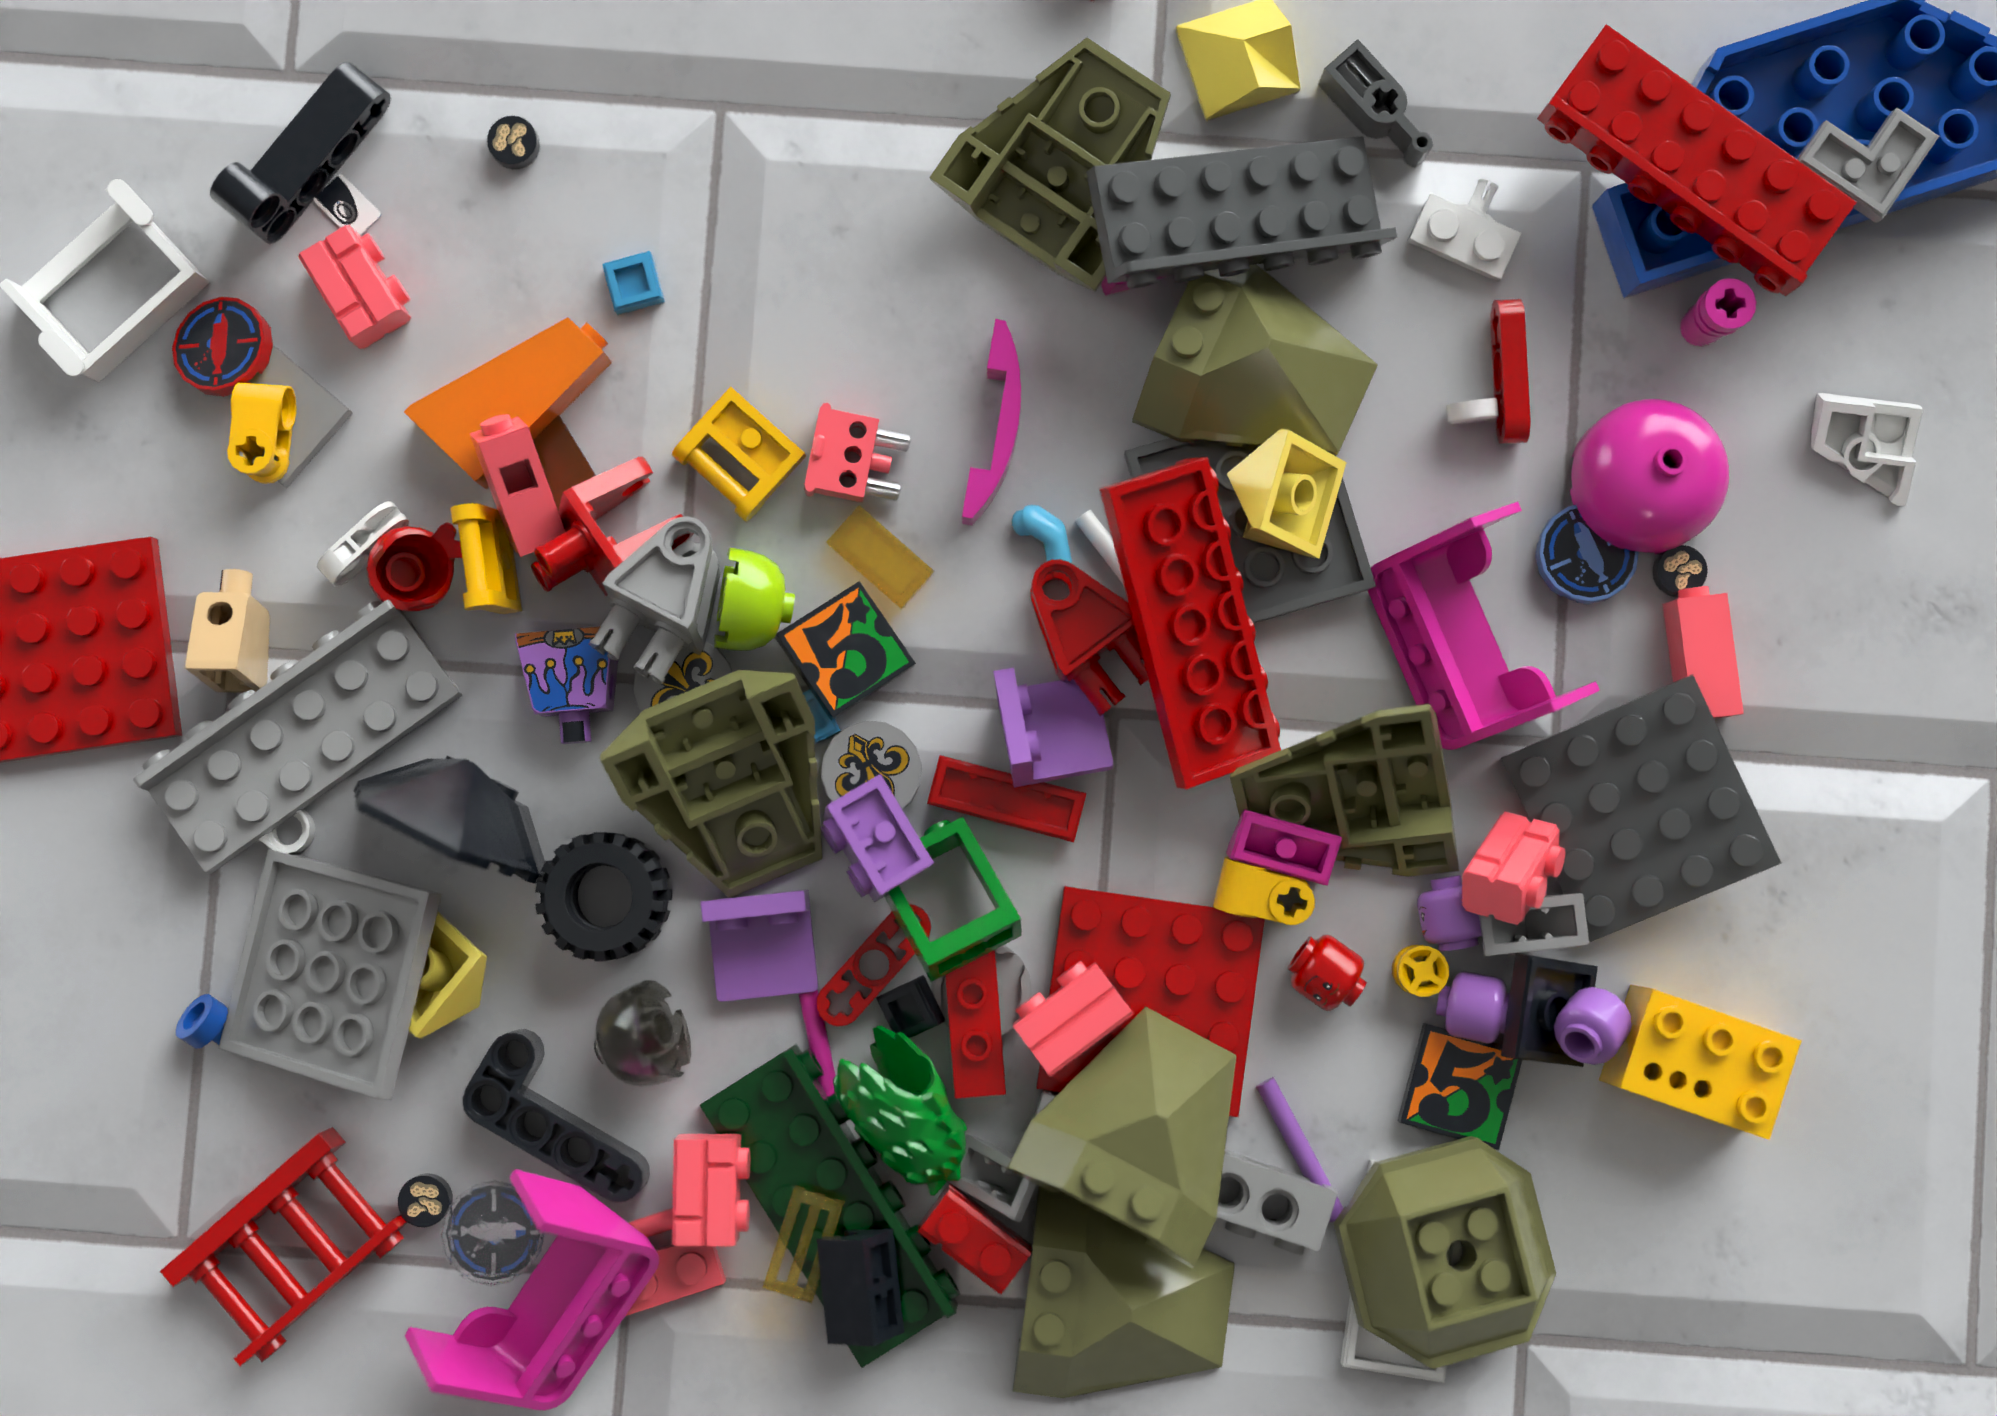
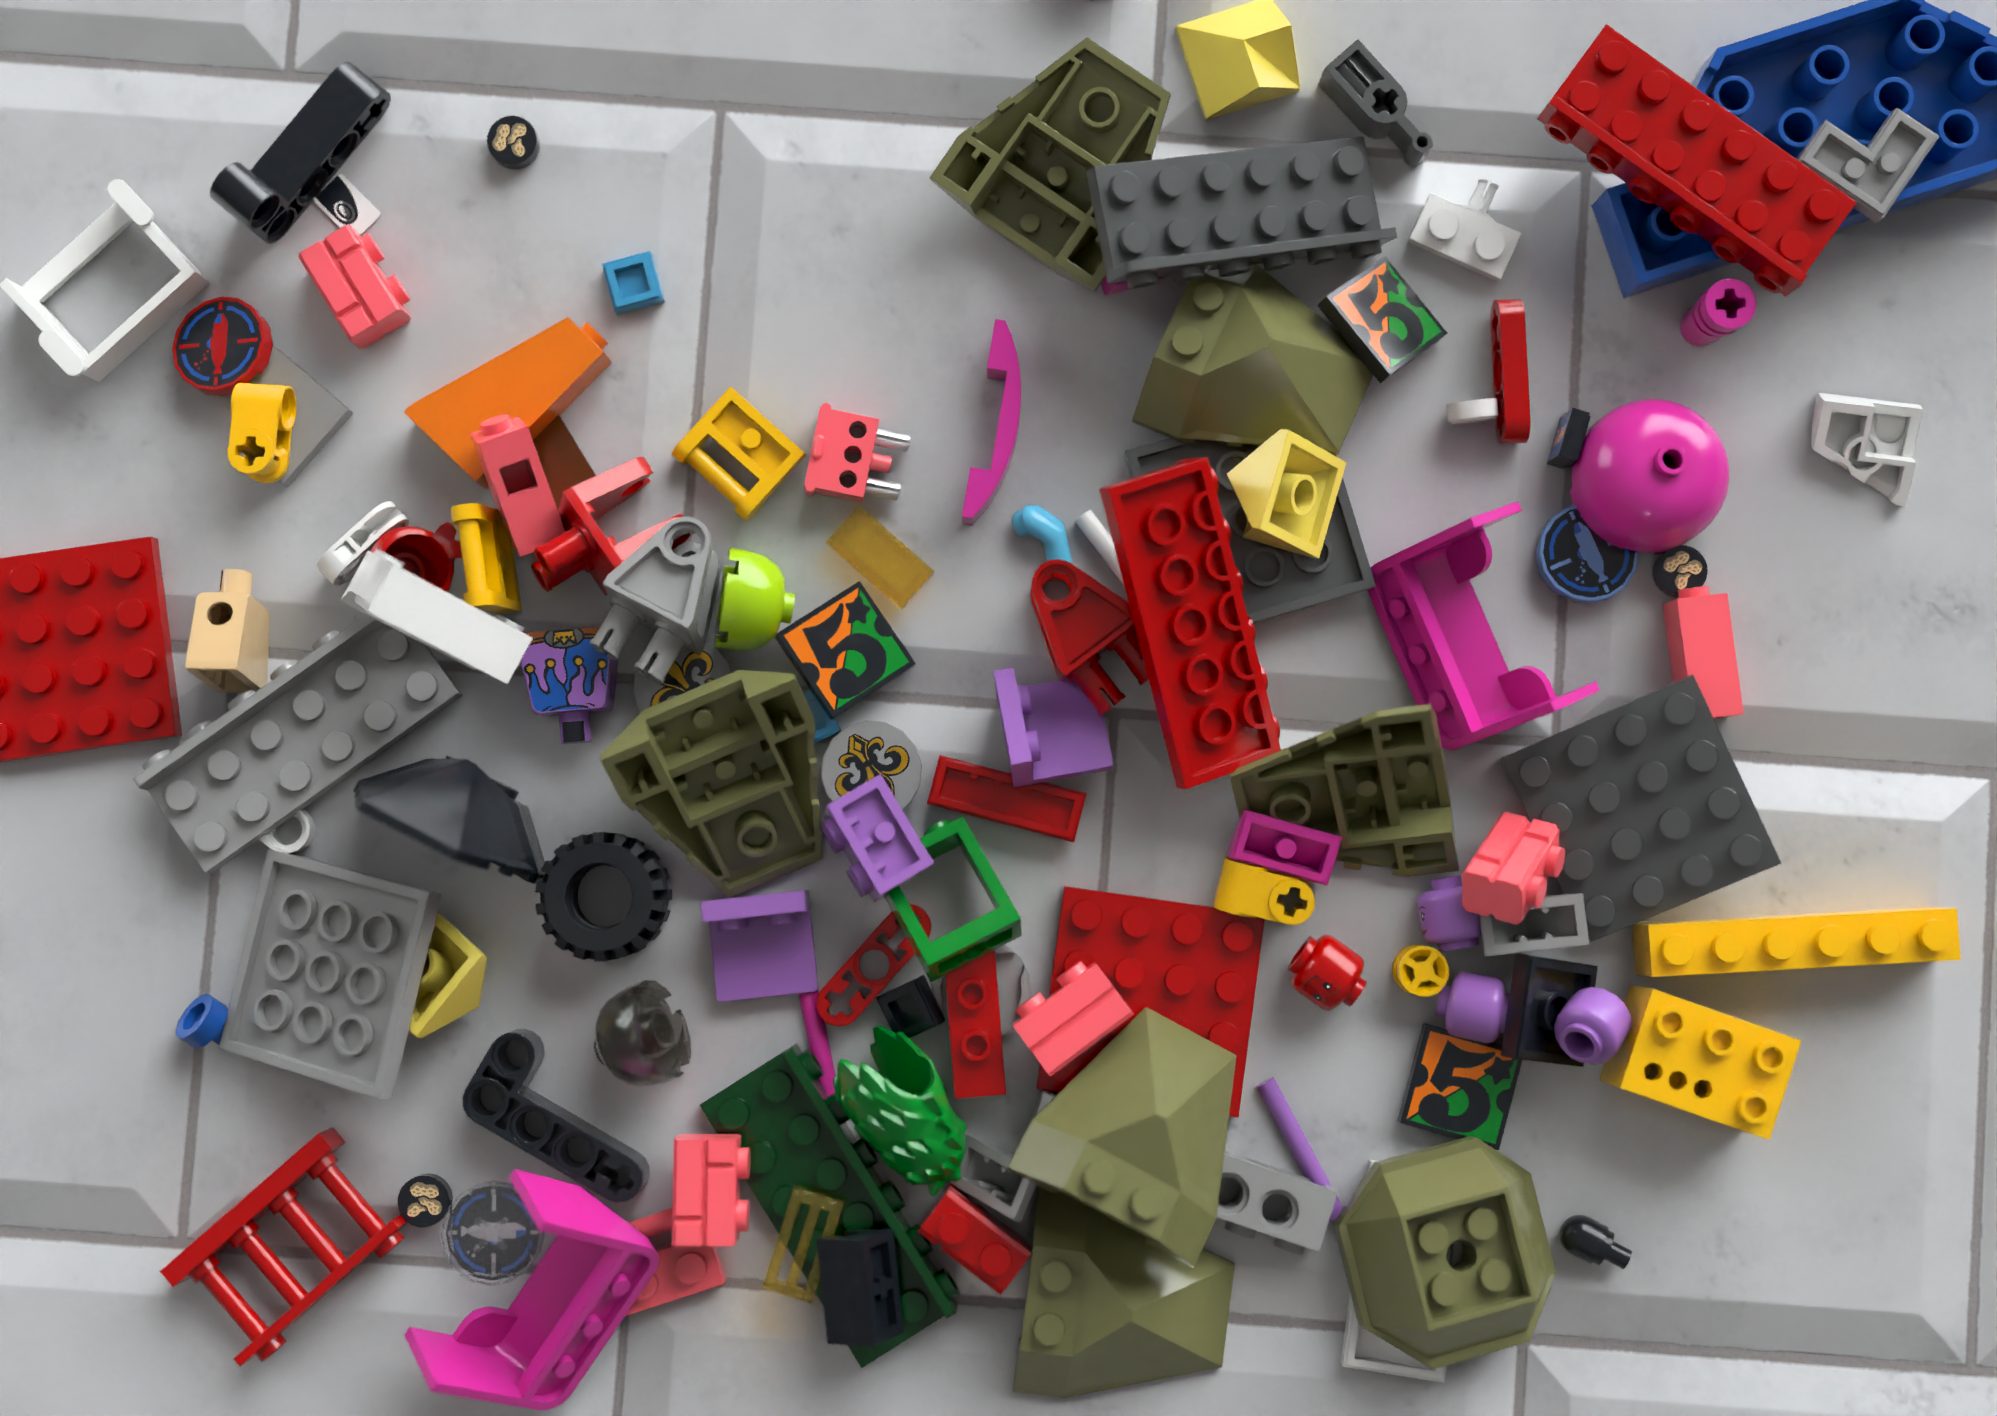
(435, 617): none -> white piece
(1382, 319): none -> tile
(1569, 438): none -> black tile
(1592, 1241): none -> black cylinder
(1796, 941): none -> yellow brick

